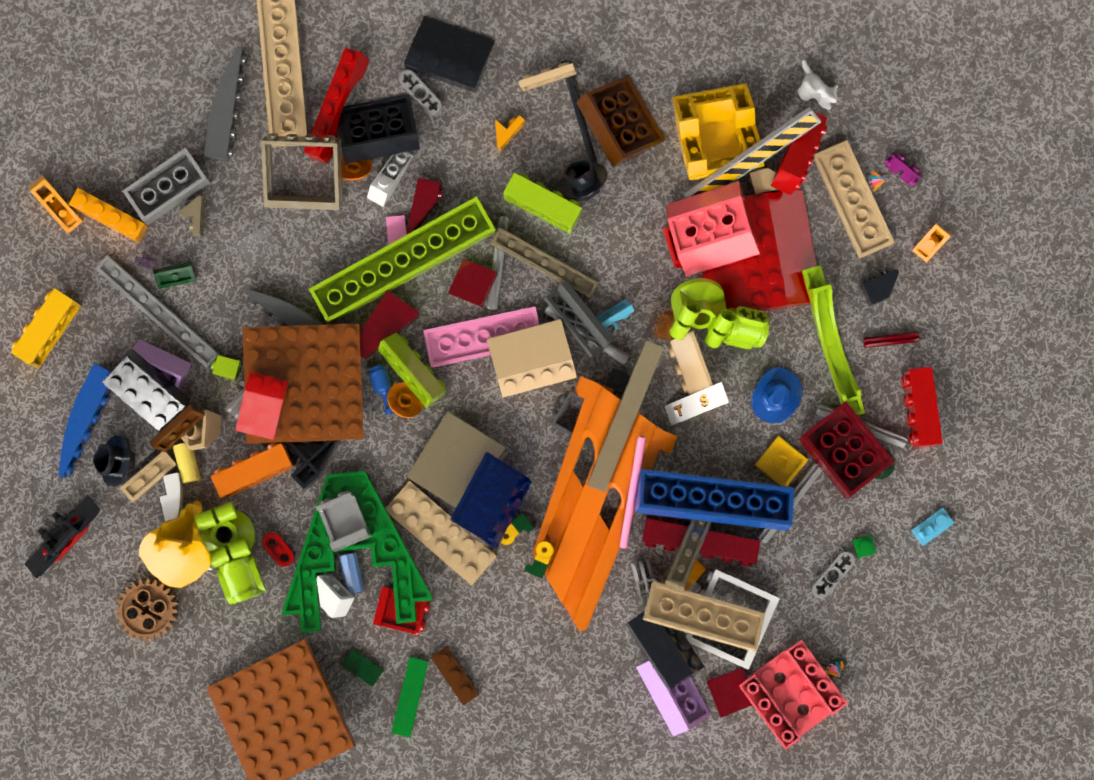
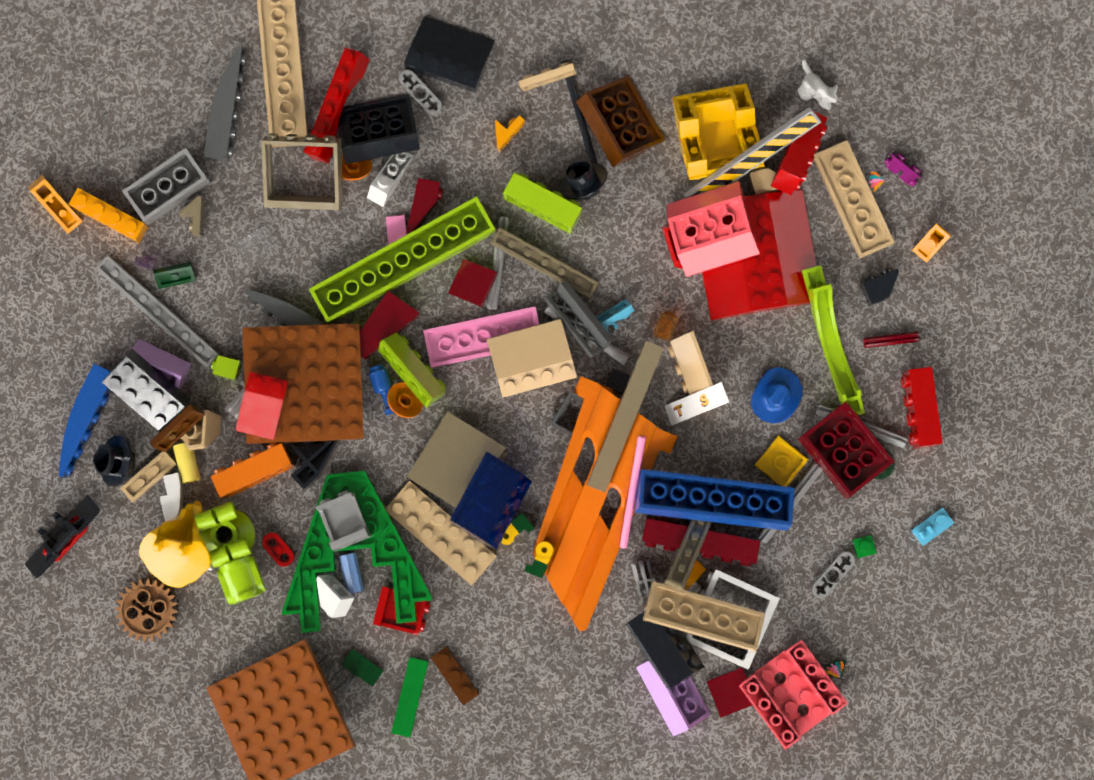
(45, 329): yellow brick -> none
(702, 305): lime piece -> none

